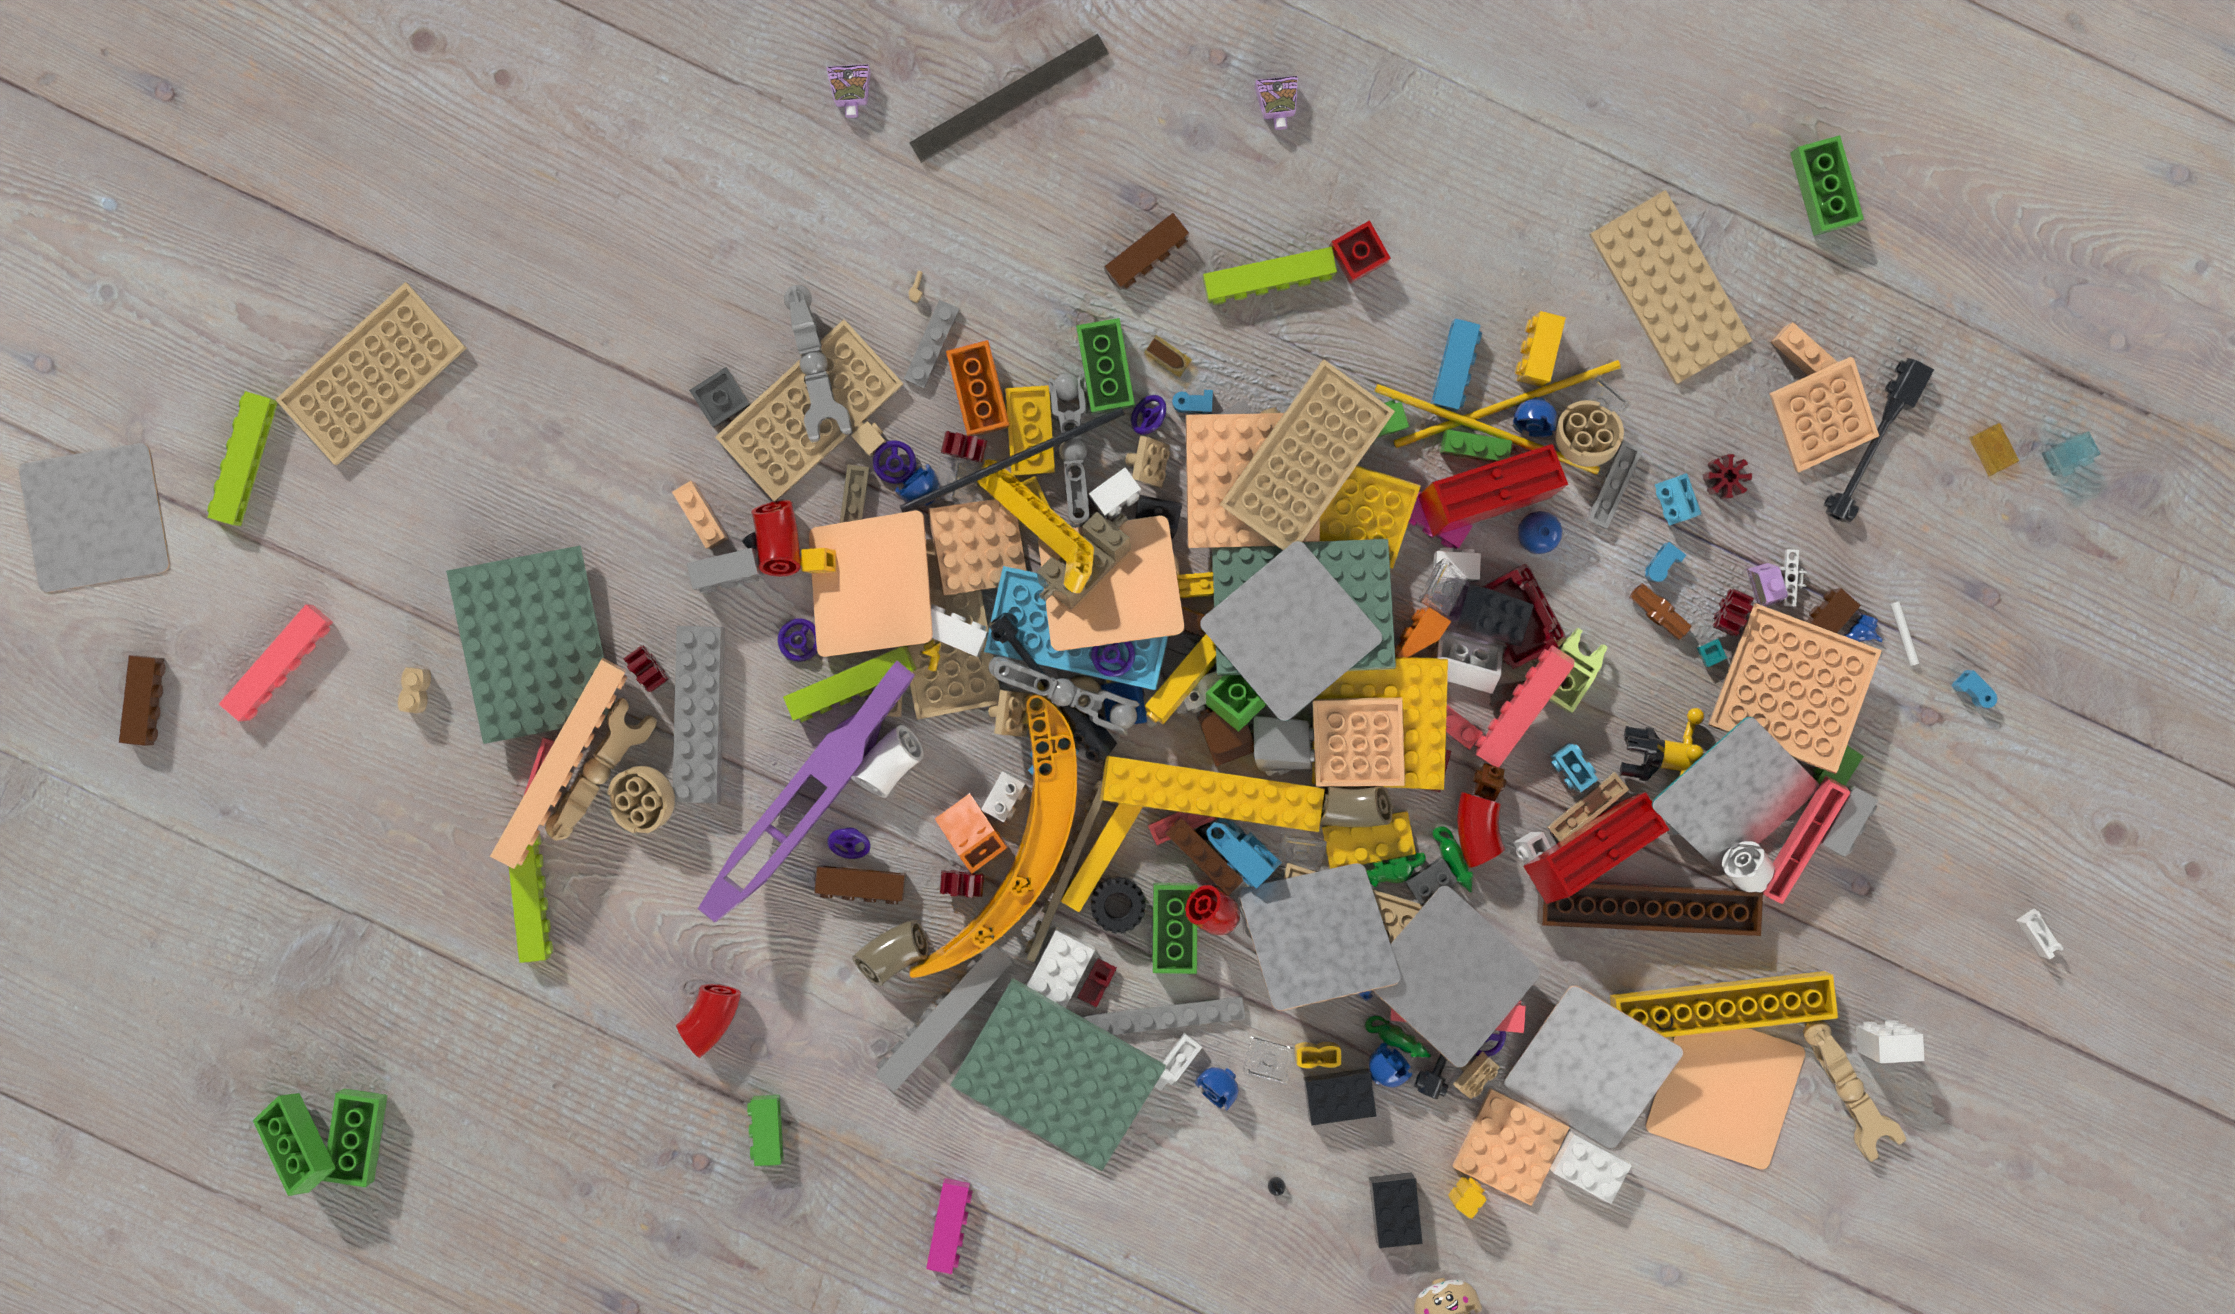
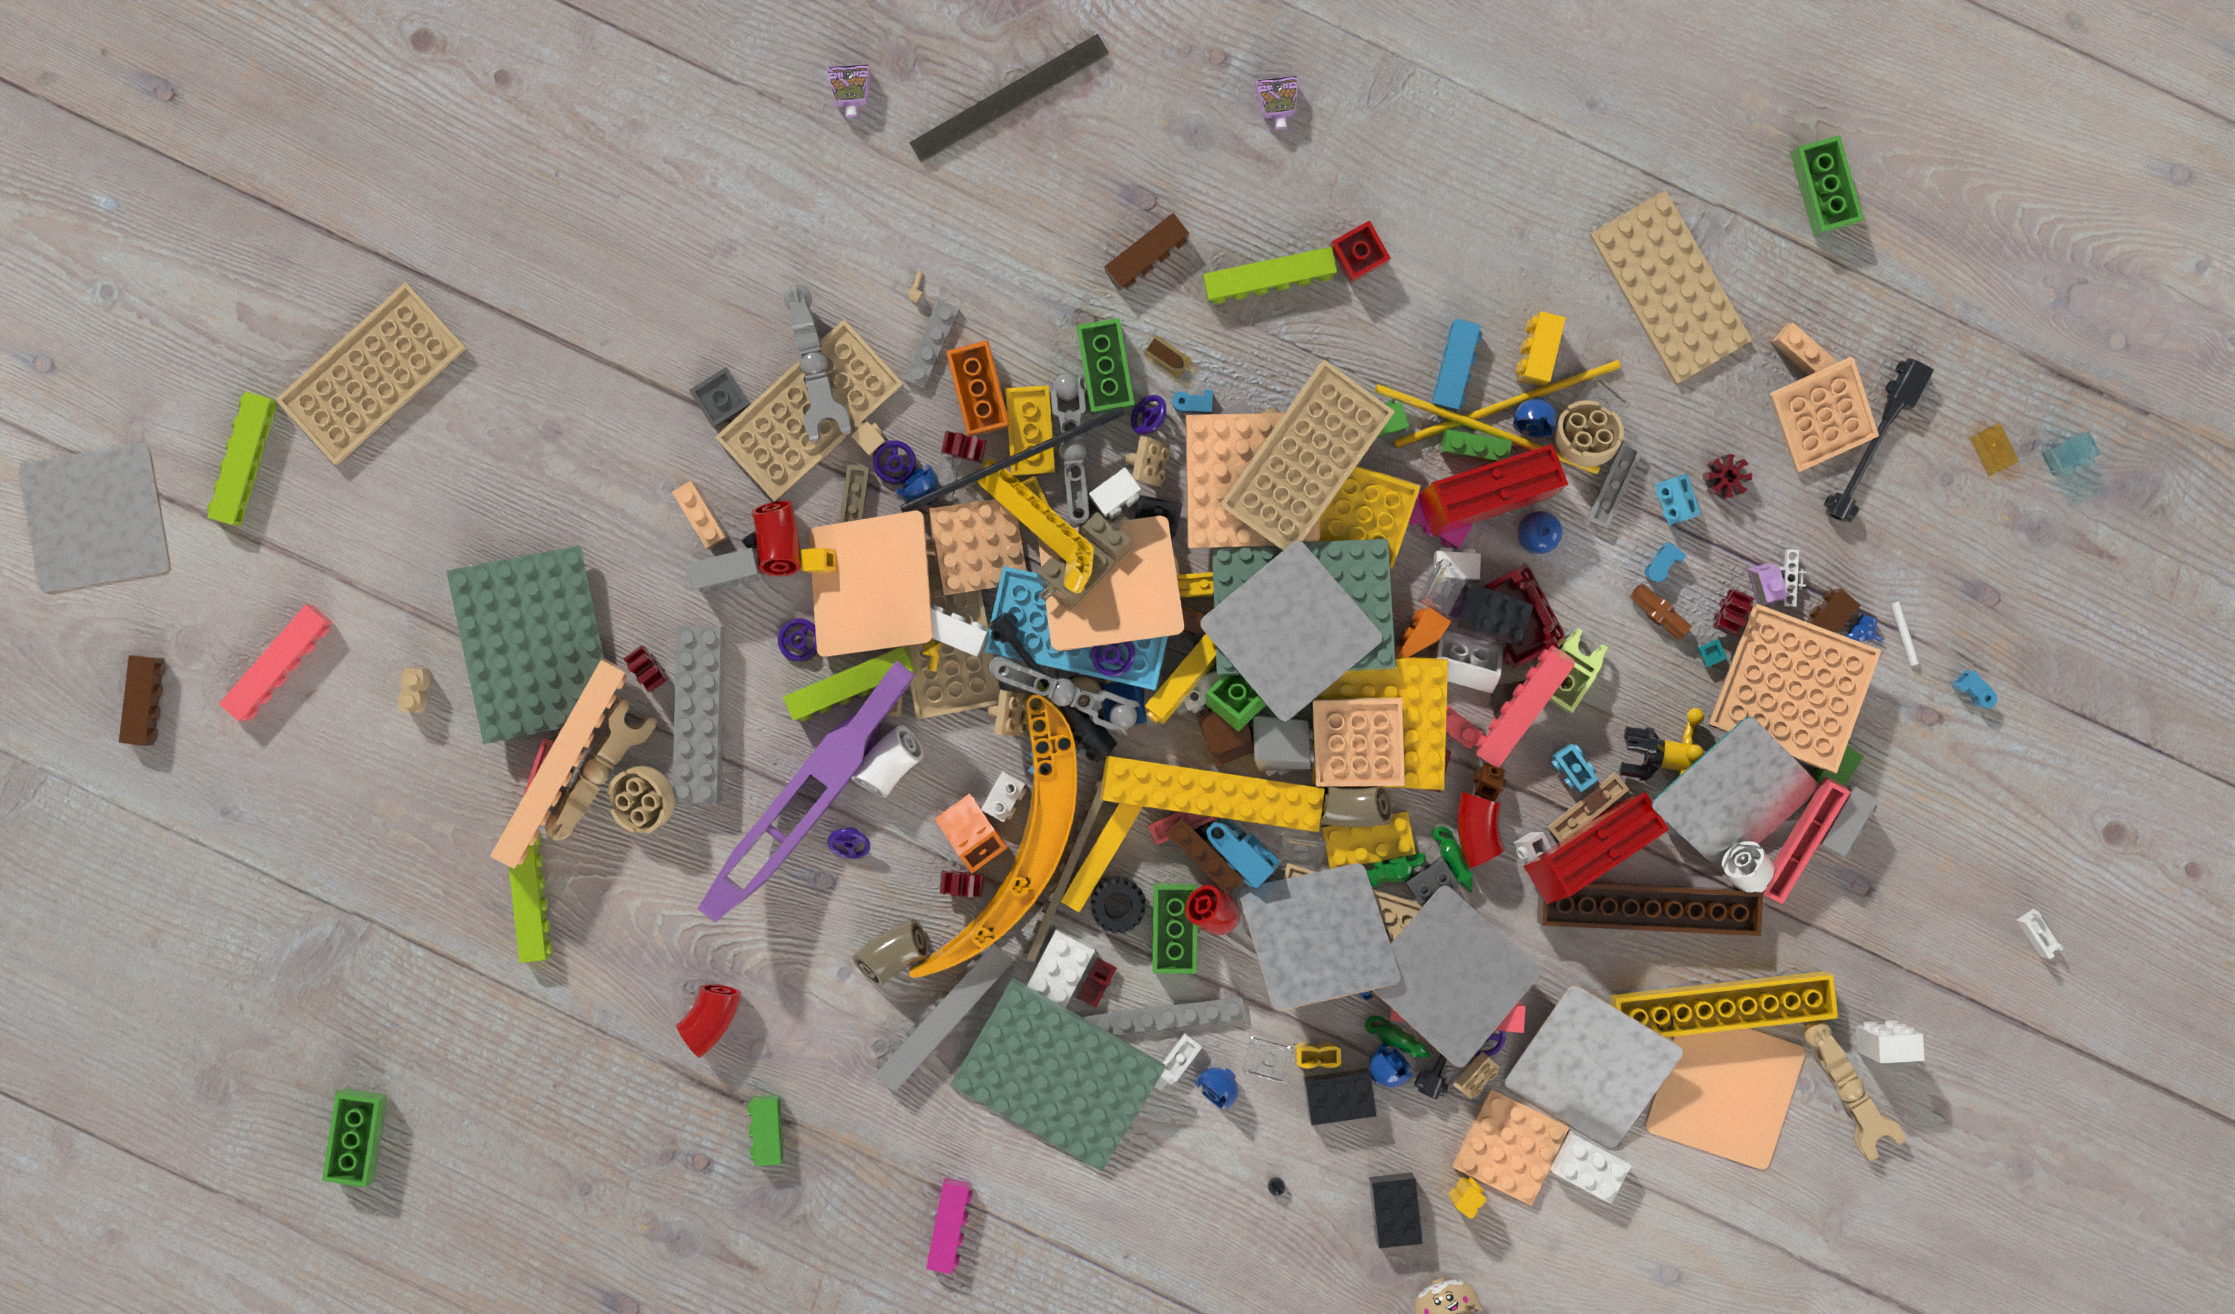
(293, 1144): bright green brick -> none
(860, 883): reddish brown brick -> none

